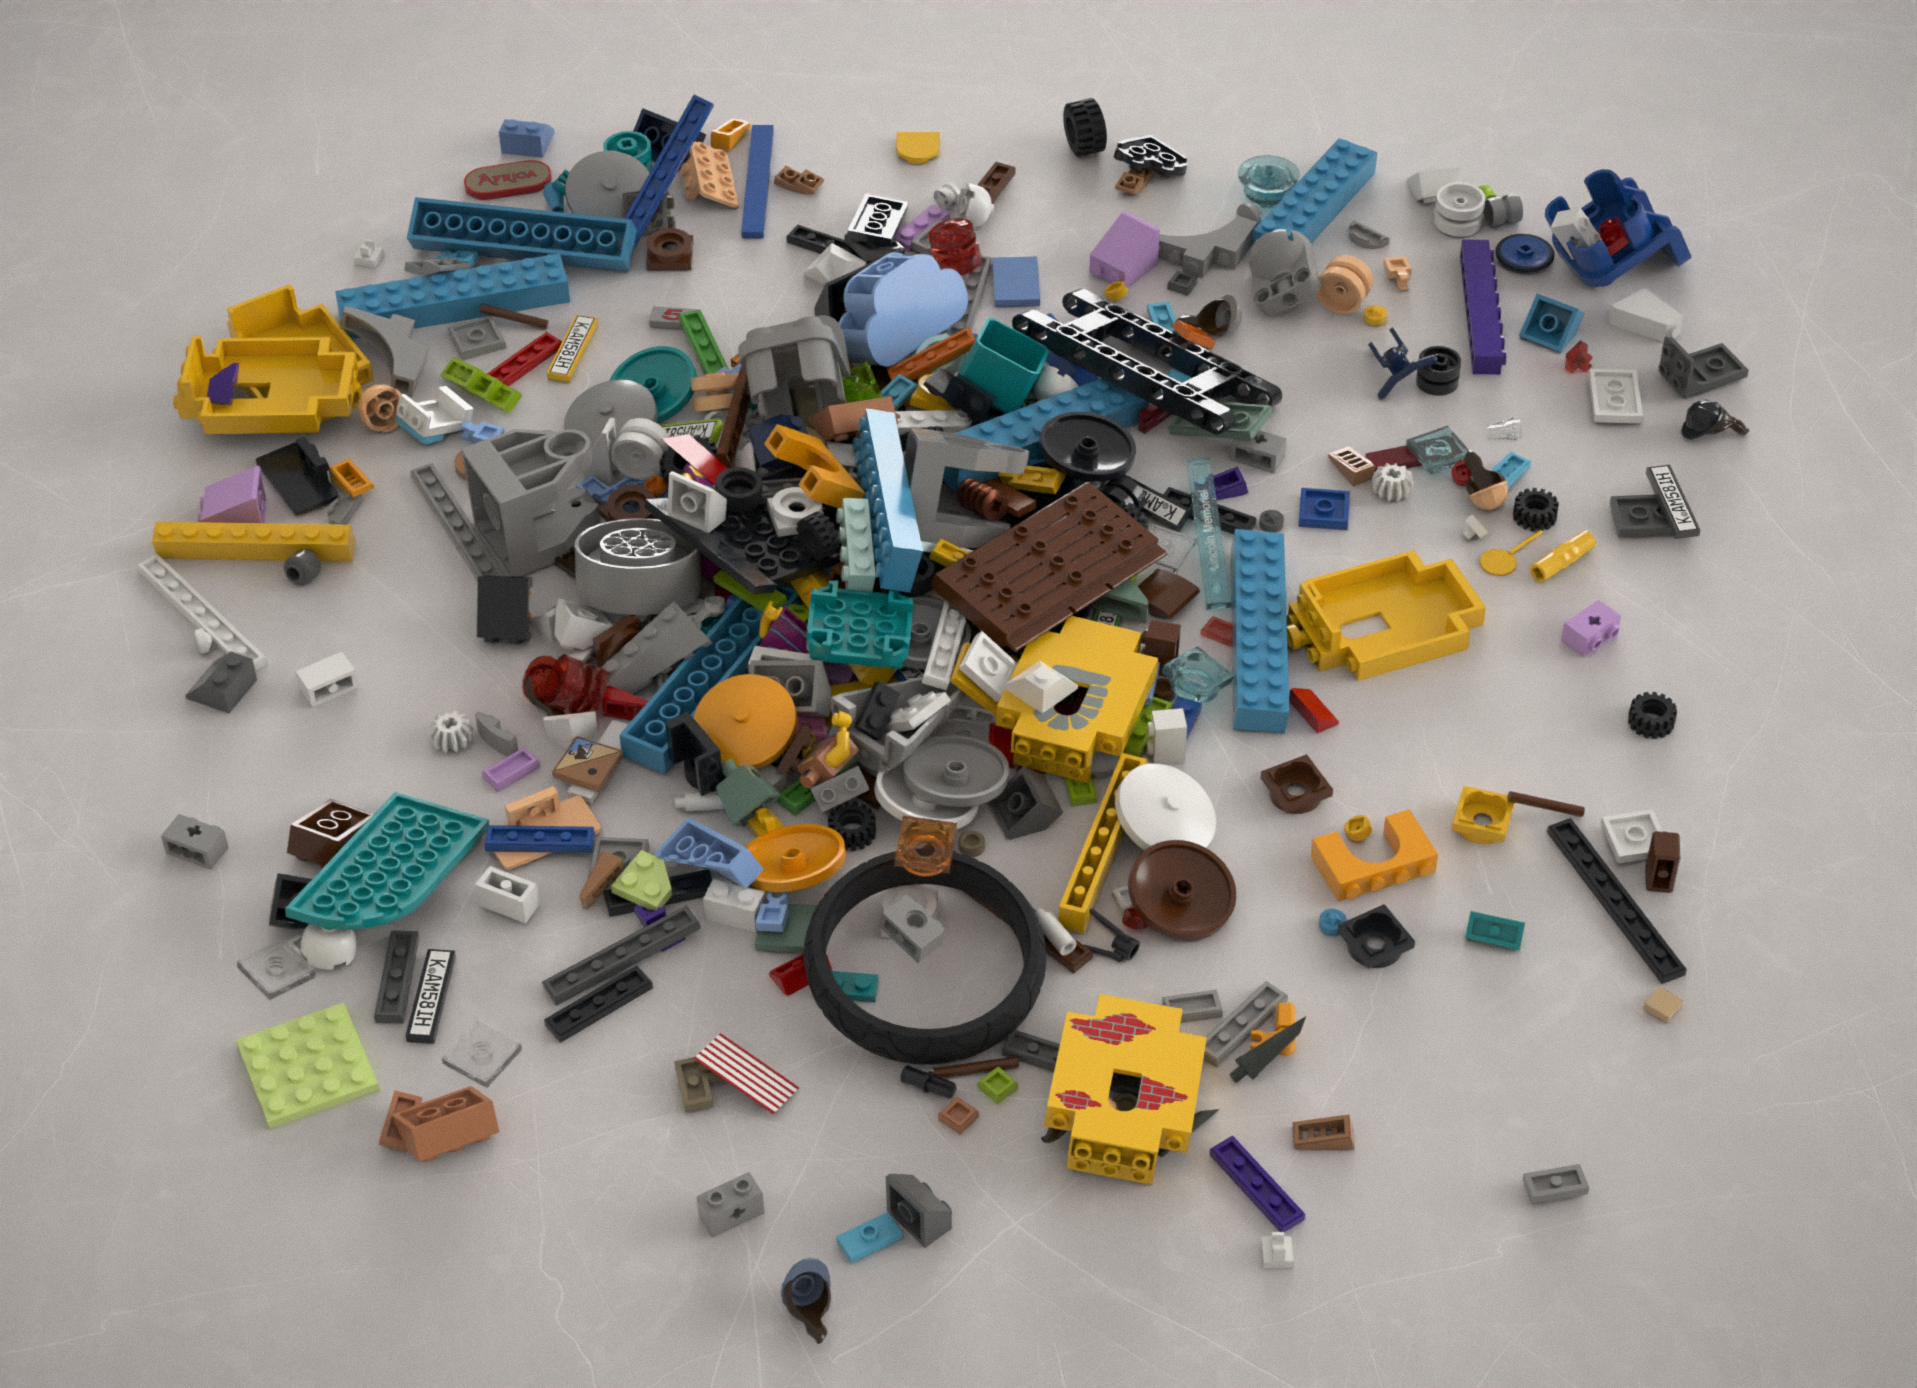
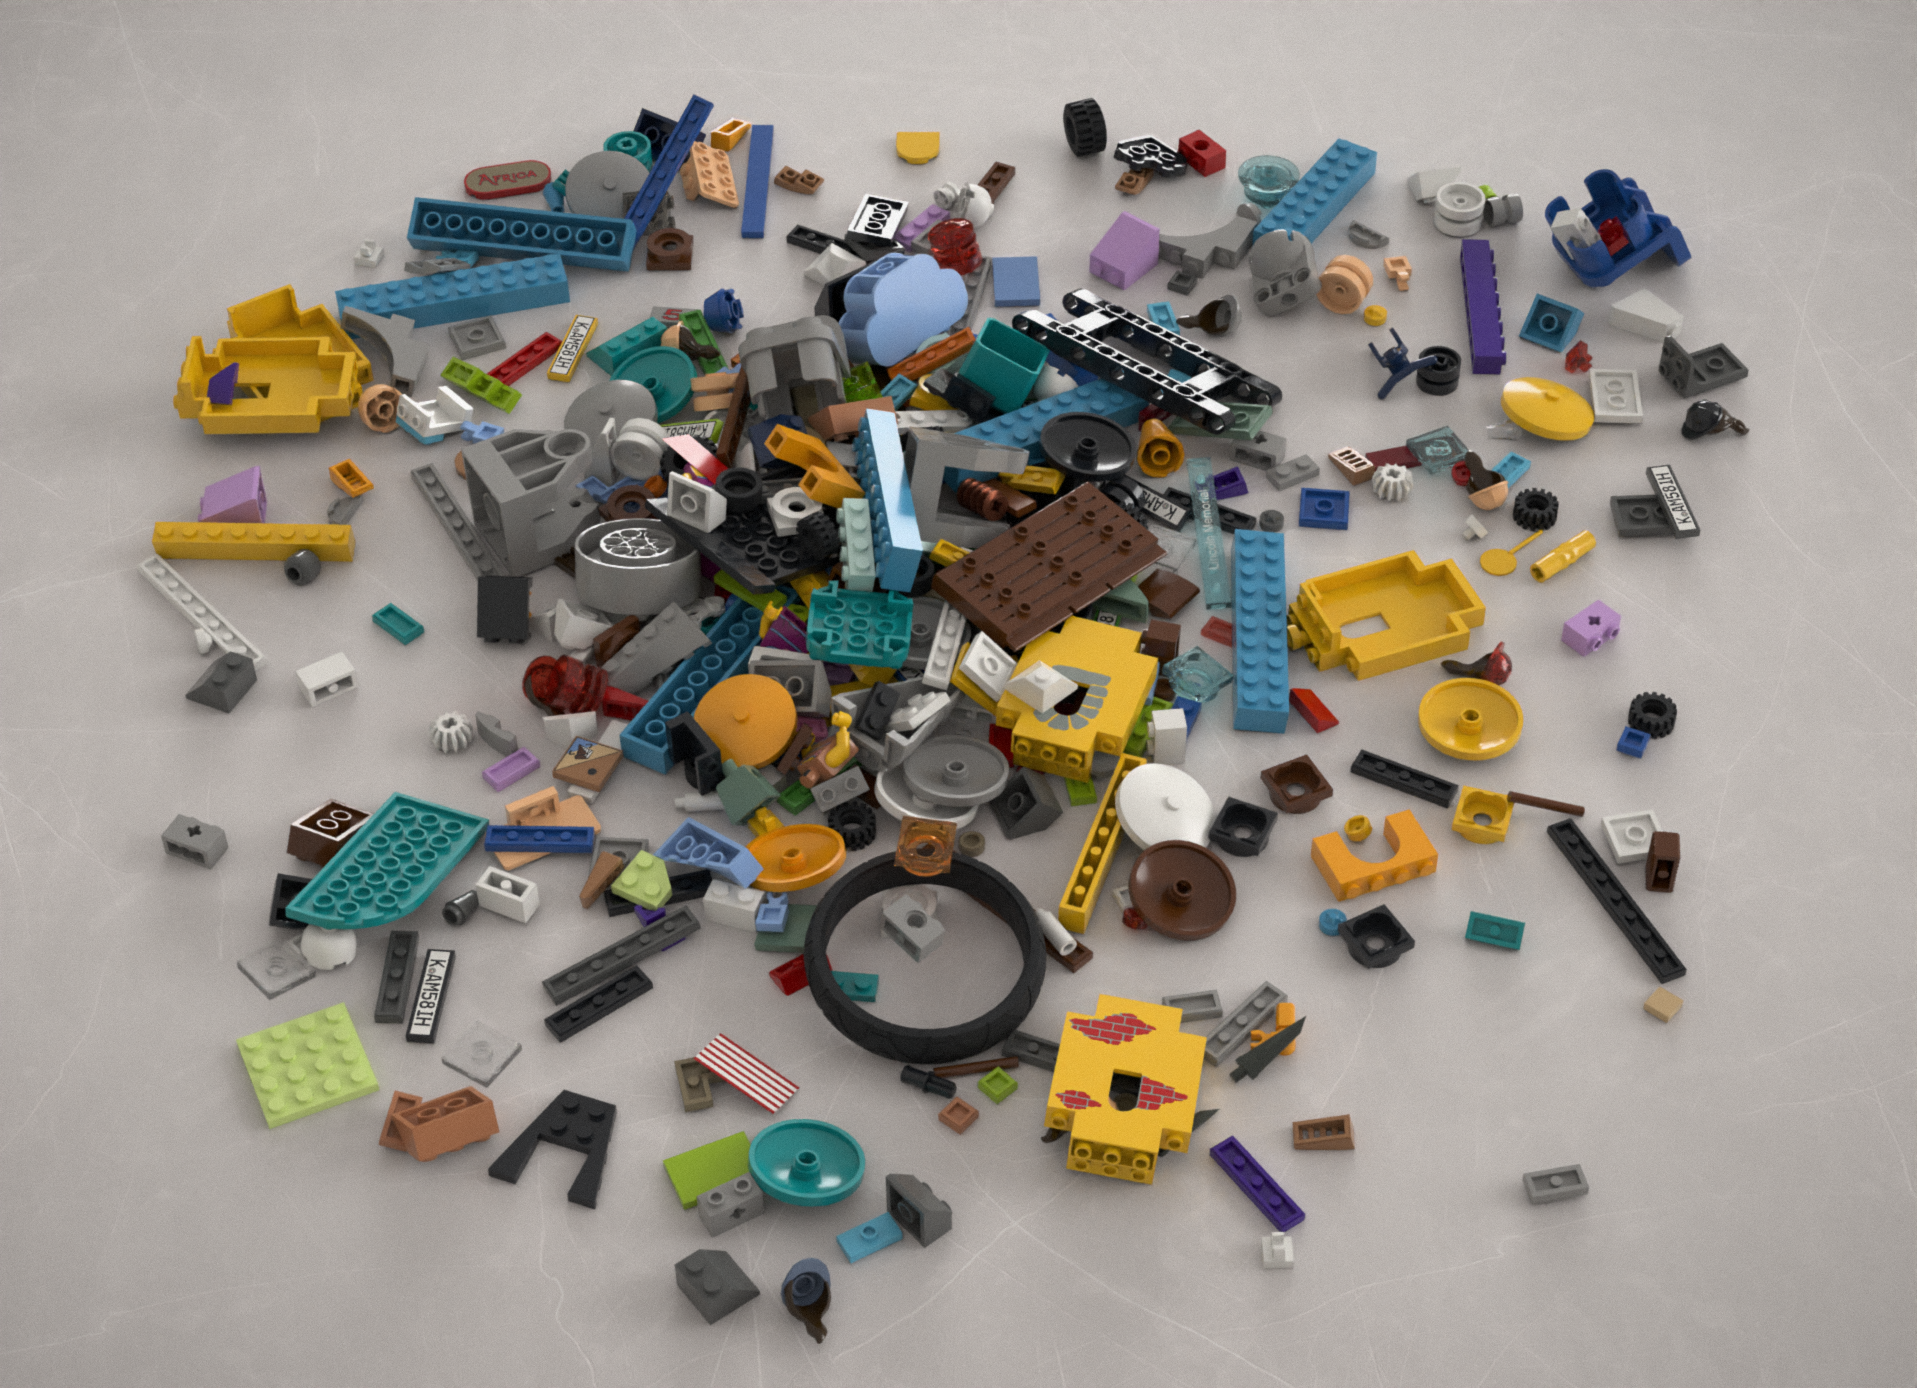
(299, 476): black bracket -> none
(398, 623): none -> teal tile
(460, 908): none -> dark grey cone
(514, 316): reddish brown bar -> none
(525, 138): medium blue slope -> none
(572, 1123): none -> black wing
(618, 349): none -> teal slope
(682, 339): none -> dark brown piece
(707, 1167): none -> lime tile
(714, 1283): none -> dark grey slope
(723, 311): none -> blue cone
(806, 1162): none -> teal dish
(1115, 291): yellow tile -> none
(1123, 944): black plant -> none
(1159, 450): none -> light orange cone
(1193, 334): orange tile -> none
(1202, 153): none -> red brick
(1237, 814): none -> black piece
(1292, 472): none -> light grey plate
(1404, 778): none -> black tile
(1470, 719): none -> yellow dish
(1492, 667): none -> piece
(1524, 253): blue wheel -> none
(1547, 408): none -> yellow dish
(1633, 742): none -> blue plate

